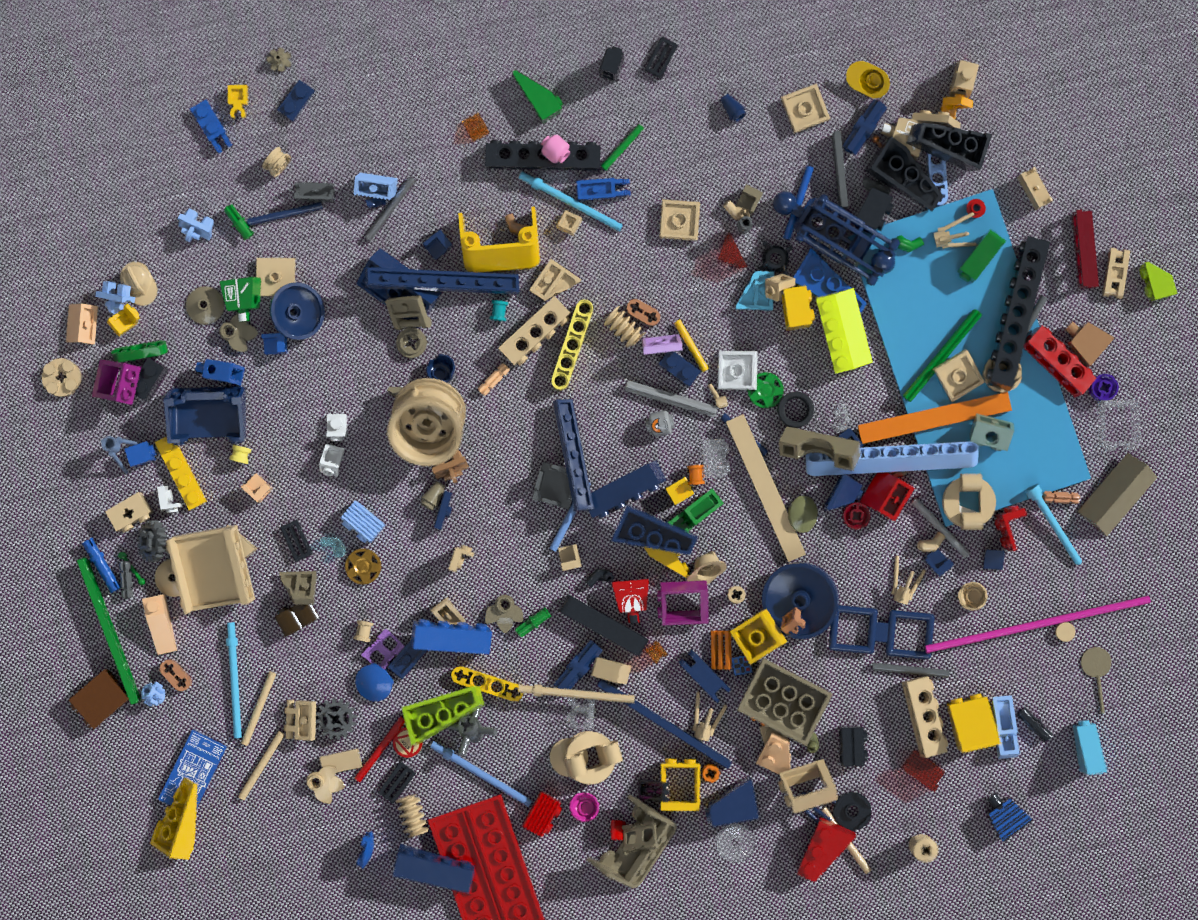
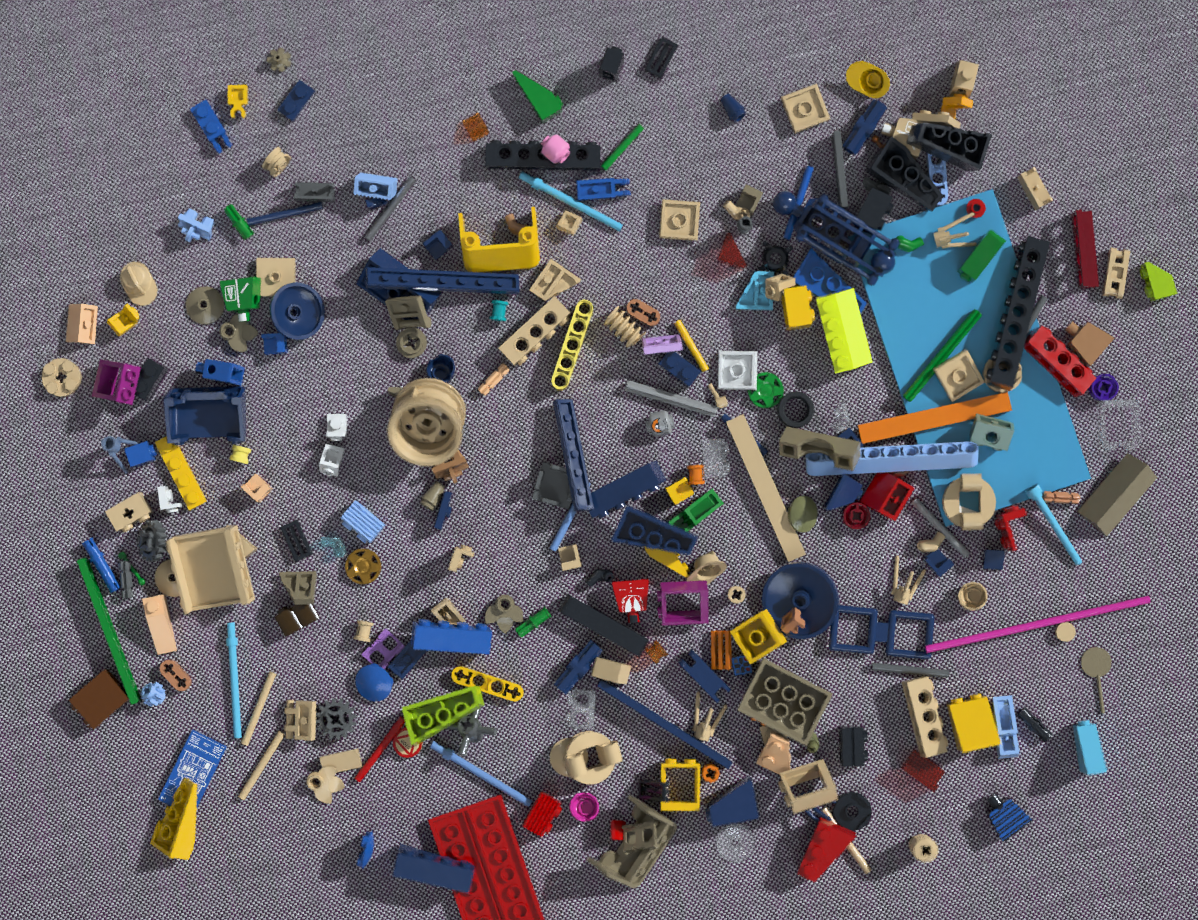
(108, 292): light blue hips -> none
(139, 351): green beam -> none
(387, 795): black tile -> none
(412, 815): tan piece -> none
(538, 690): tan bar -> none

